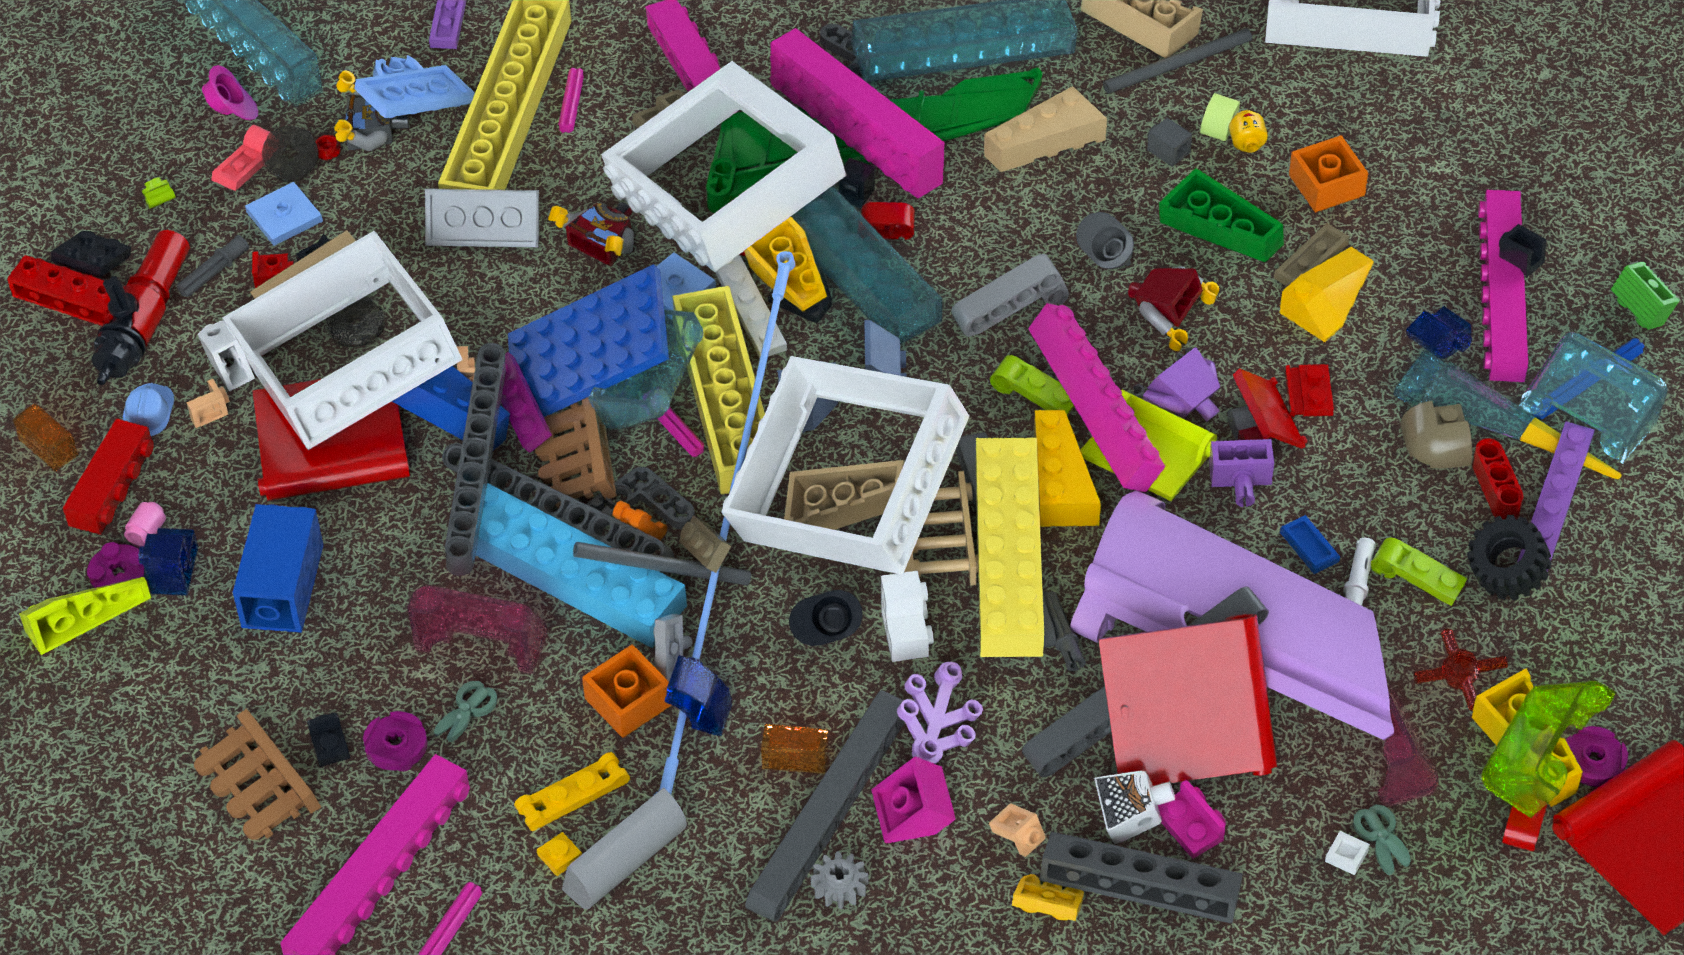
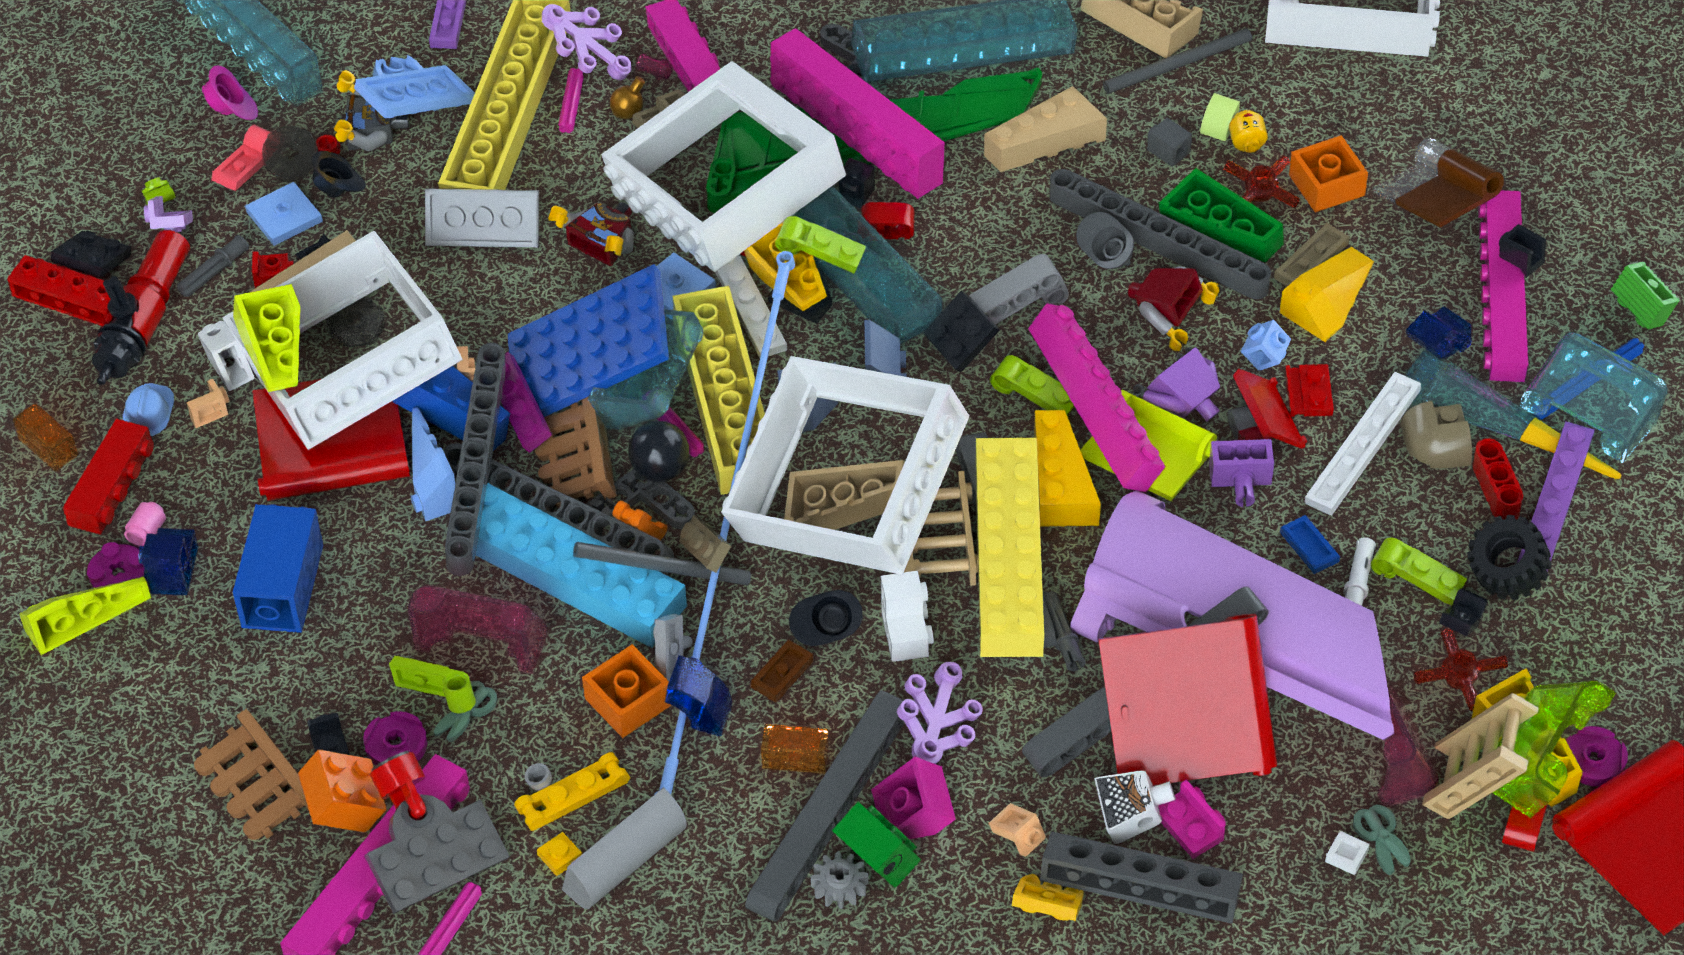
(171, 221): none -> lavender bracket
(271, 333): none -> neon yellow wedge
(335, 174): none -> black piece
(341, 791): none -> orange brick
(429, 842): none -> dark grey plate
(431, 472): none -> light blue wedge
(434, 680): none -> lime plate
(540, 773): none -> light grey hinge
(559, 21): none -> lavender plant
(627, 99): none -> pearl gold piece
(658, 451): none -> black piece
(659, 68): none -> clear pink pin
(782, 671): none -> reddish brown plate
(820, 242): none -> lime plate
(878, 843): none -> green brick
(961, 331): none -> black plate
(1163, 234): none -> dark grey beam
(1262, 182): none -> clear red bar
(1265, 345): none -> light blue brick
(1362, 443): none -> white plate
(1441, 184): none -> reddish brown door
(1464, 613): none -> black bracket
(1494, 768): none -> tan fence

